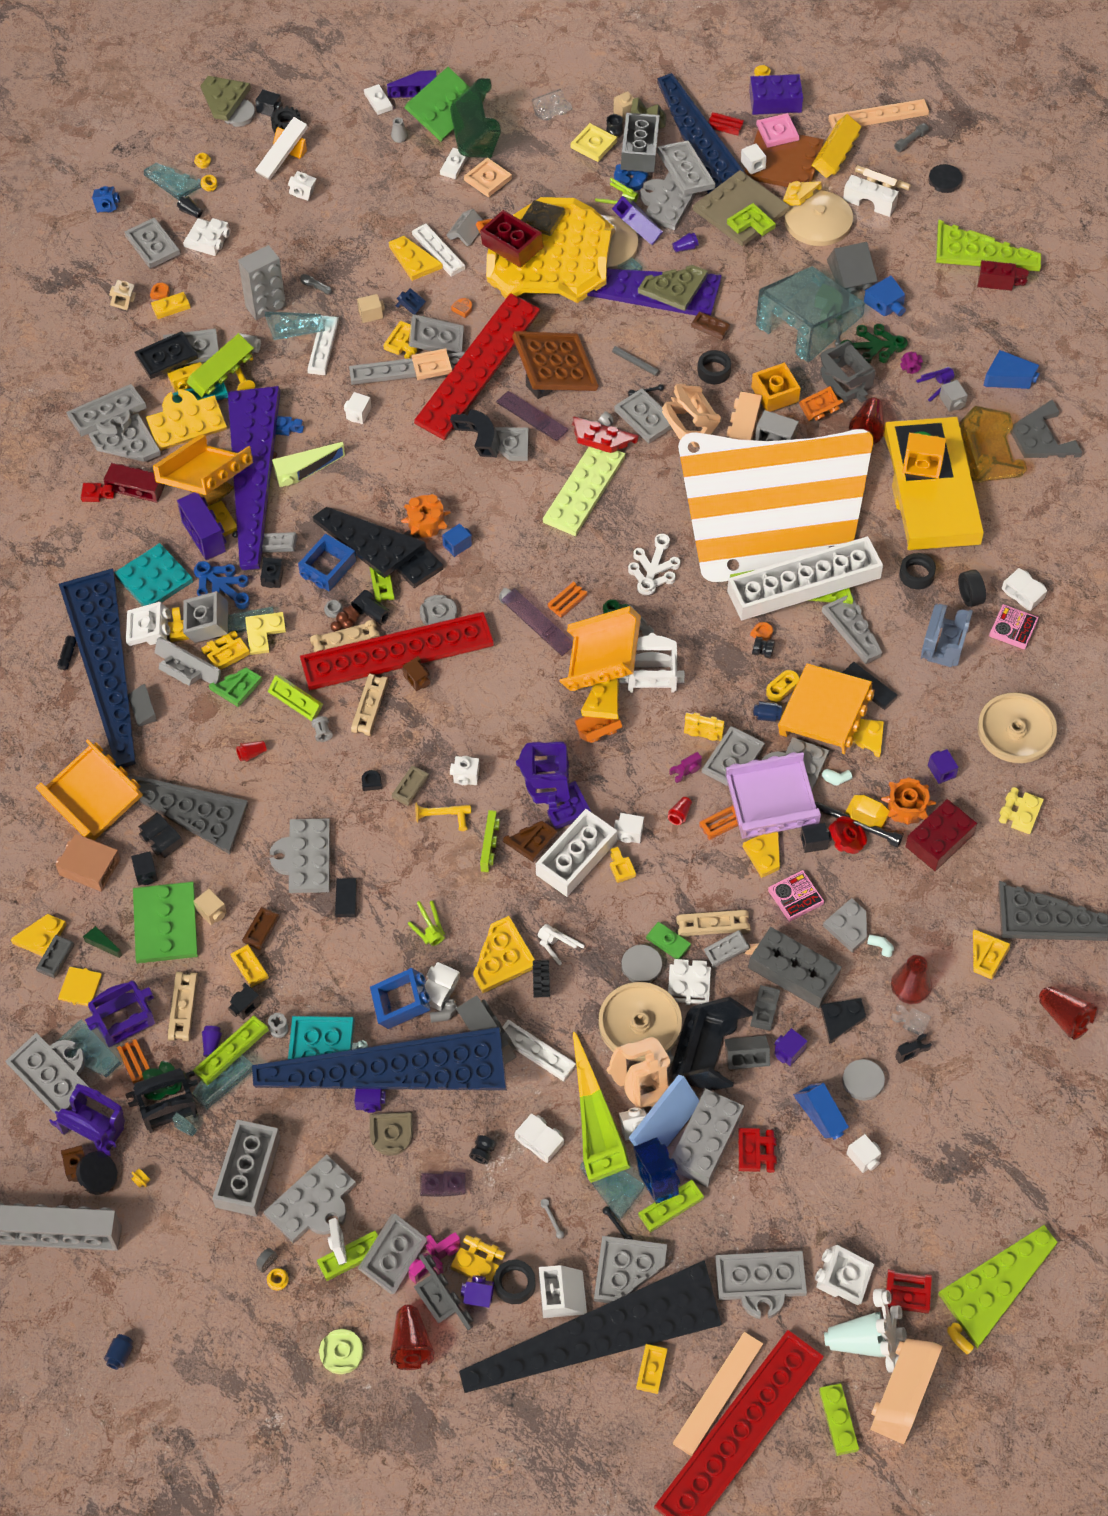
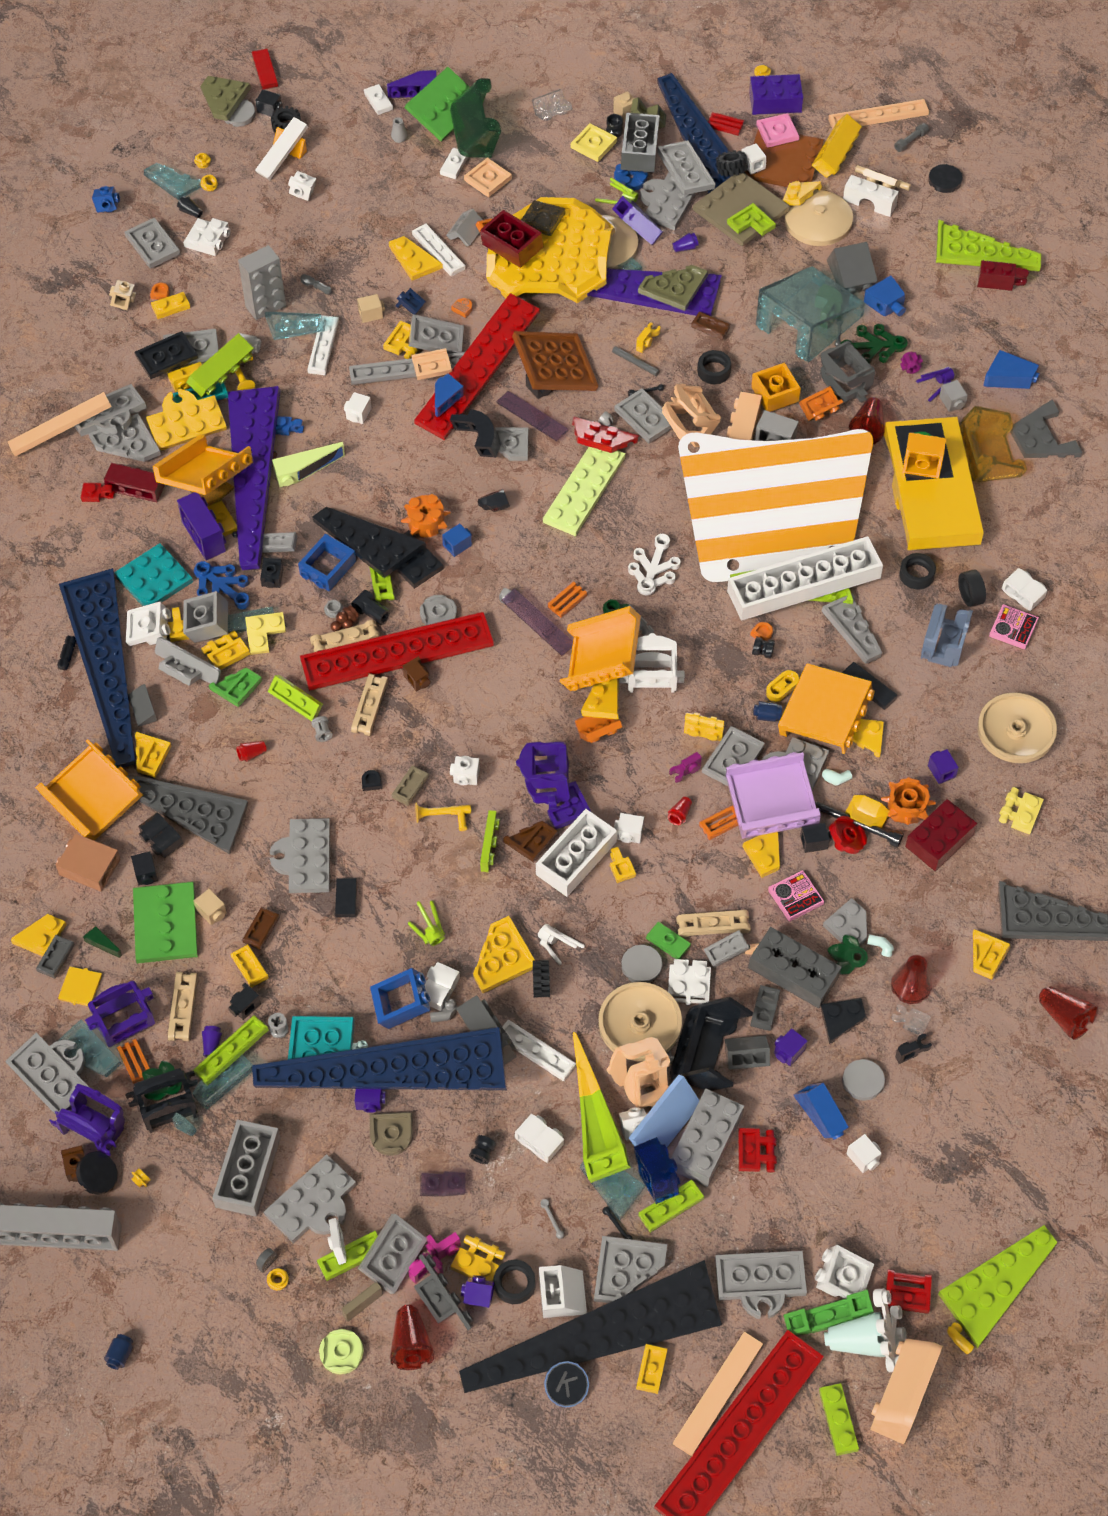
(59, 424): none -> light nougat tile
(150, 754): none -> yellow wing
(264, 69): none -> red tile
(361, 1301): none -> dark tan tile
(446, 393): none -> blue slope
(494, 501): none -> black rock
(566, 1384): none -> black tile
(644, 339): none -> yellow plate
(731, 163): none -> black tyre
(829, 1315): none -> bright green slope
(845, 953): none -> dark green plate

